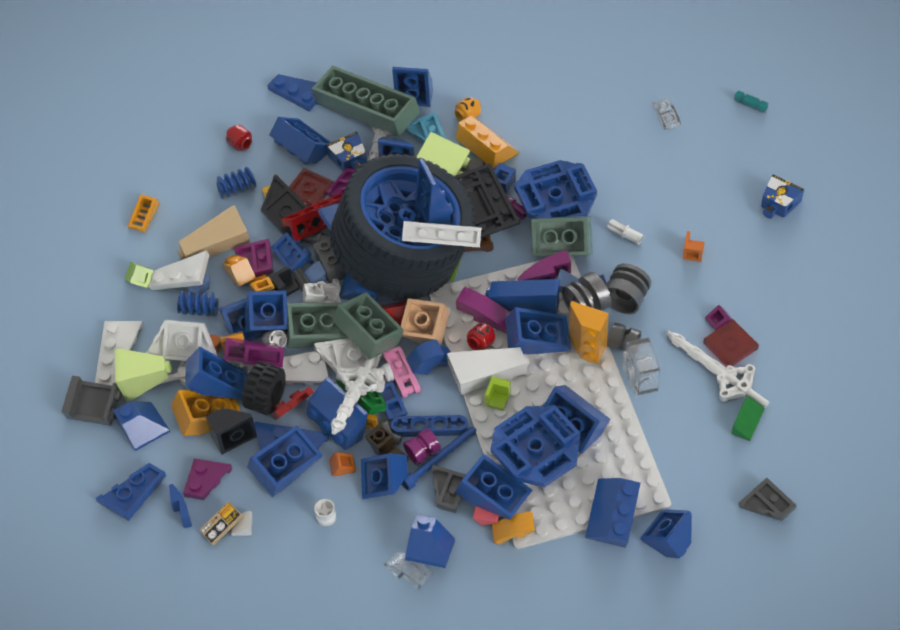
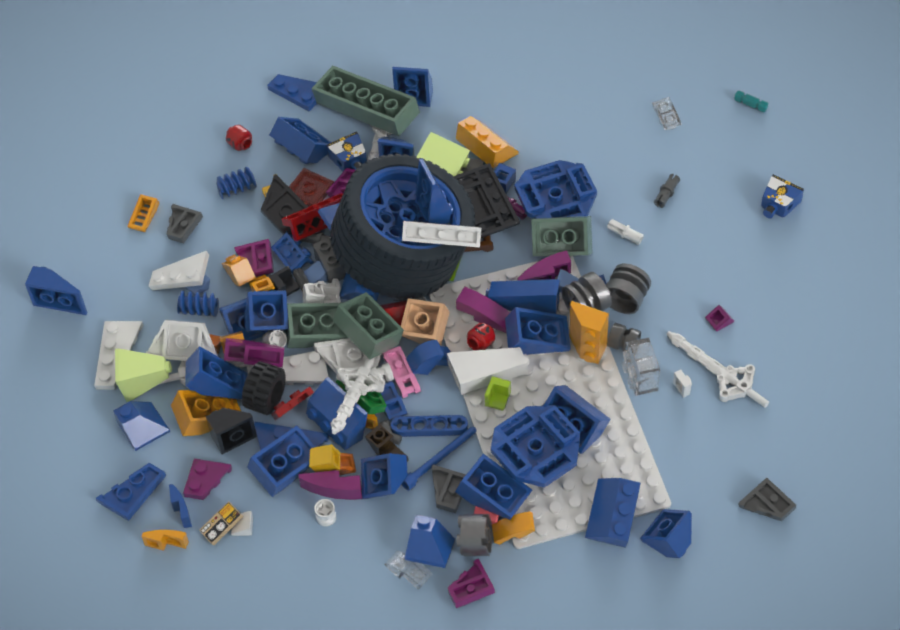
(53, 292): none -> blue slope
(91, 401): dark grey panel -> none
(138, 274): lime panel -> none
(160, 538): none -> light orange slope
(182, 223): none -> dark grey wing
(216, 235): tan slope -> none
(324, 458): none -> yellow panel
(332, 485): none -> magenta slope
(420, 447): magenta wheel -> none
(423, 126): medium azure wing -> none
(467, 108): light orange head -> none
(471, 586): none -> magenta wing
(474, 535): none -> flat silver brick
(666, 190): none -> dark grey pin
(682, 383): none -> white plate
(693, 249): orange panel -> none
(730, 343): clear red tile -> none
(747, 419): green slope -> none

